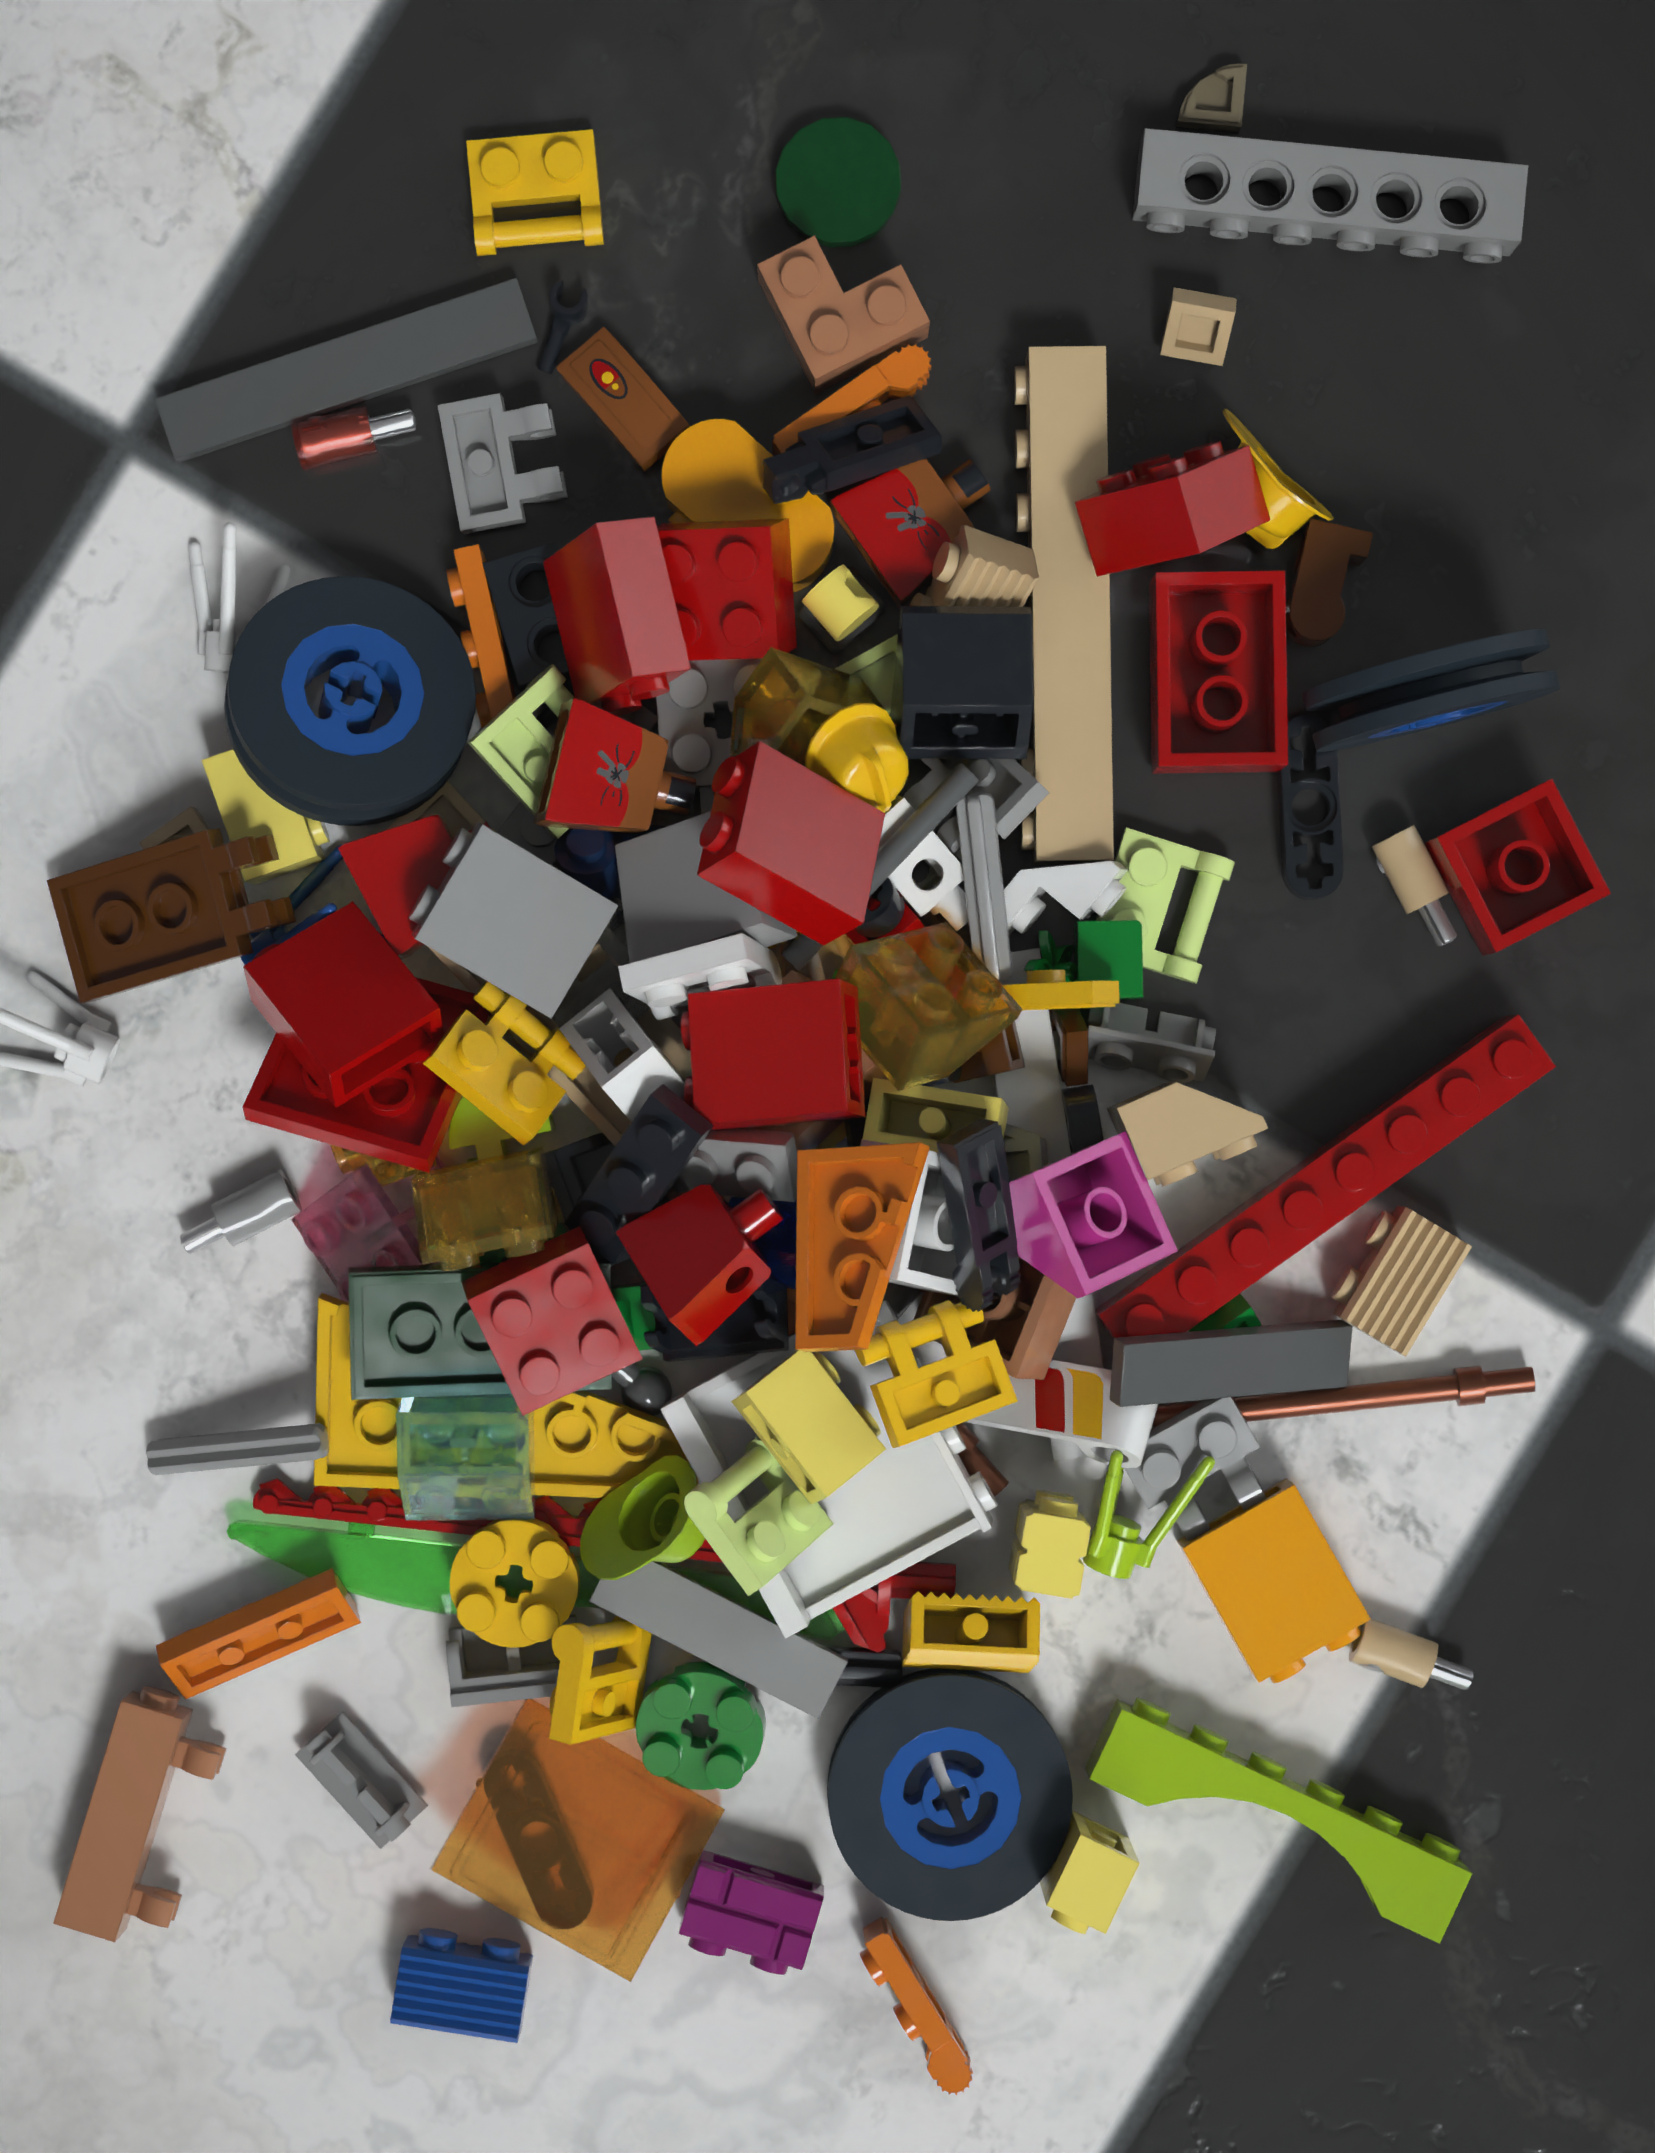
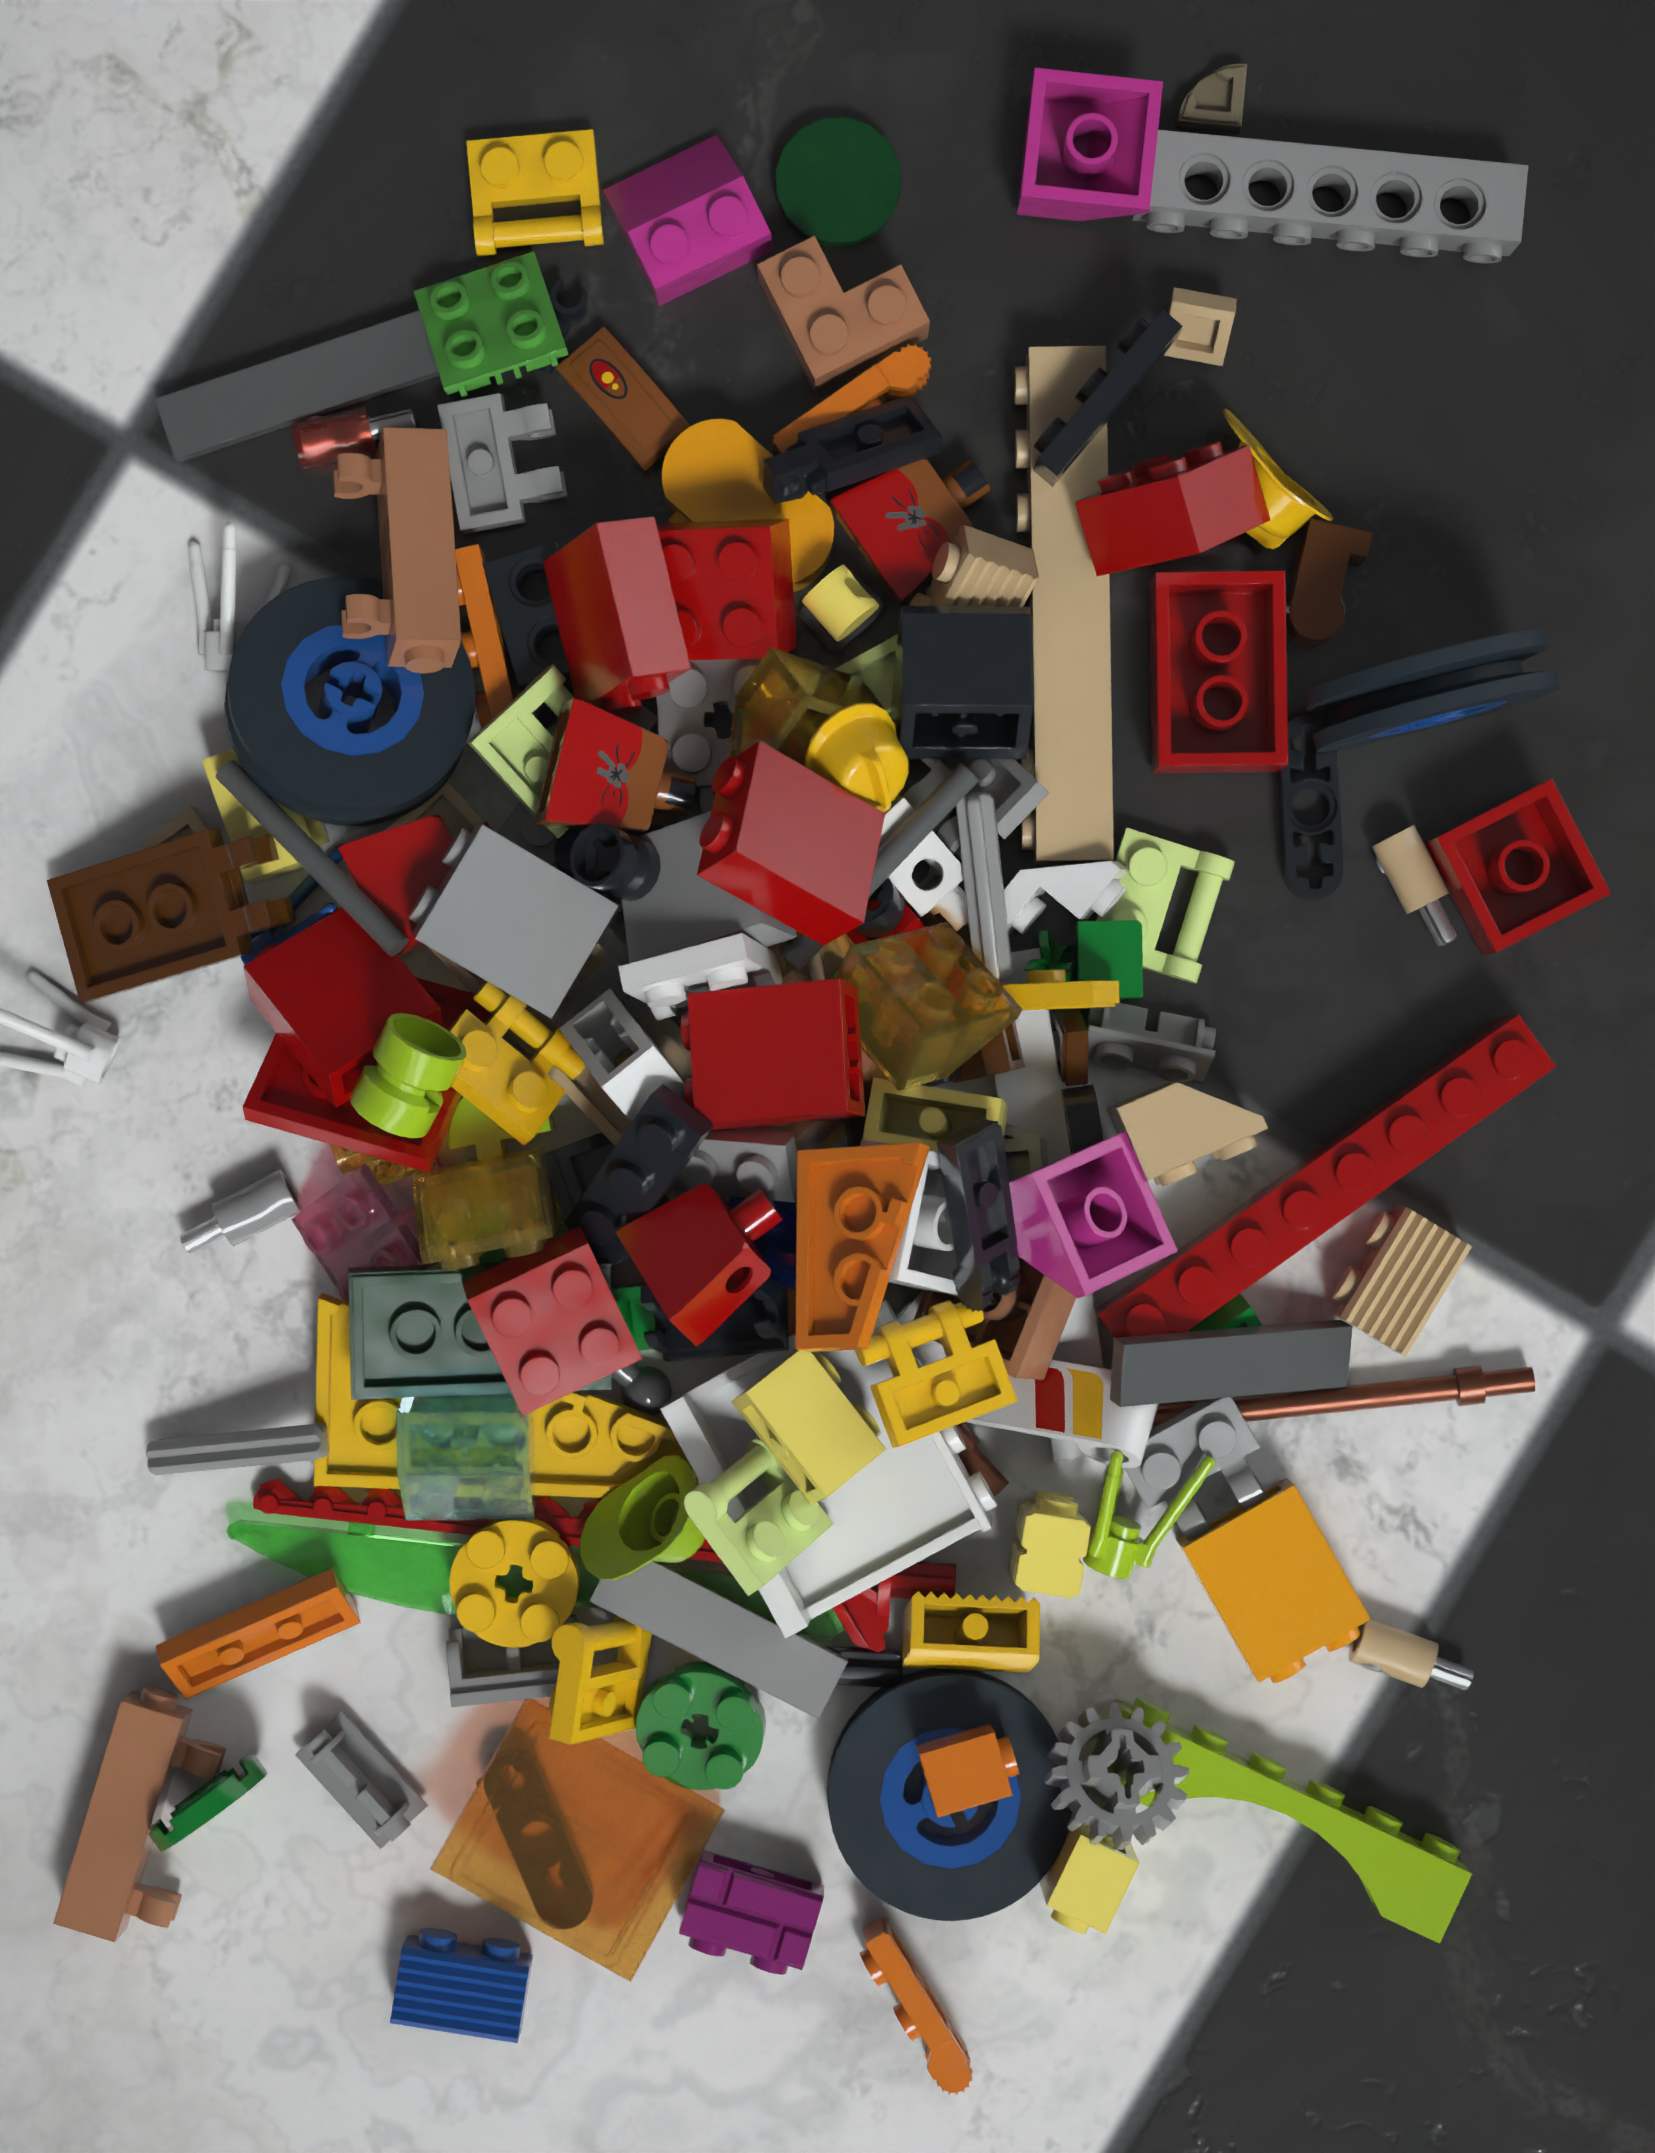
(207, 1802): none -> green tile
(312, 858): none -> dark grey bar
(411, 1070): none -> lime wheel
(415, 548): none -> nougat brick
(490, 324): none -> bright green hinge
(614, 862): none -> black wheel
(689, 219): none -> dark pink slope
(967, 1769): none -> orange brick
(1088, 145): none -> dark pink slope
(1097, 1795): none -> light grey gear
(1104, 395): none -> black plate

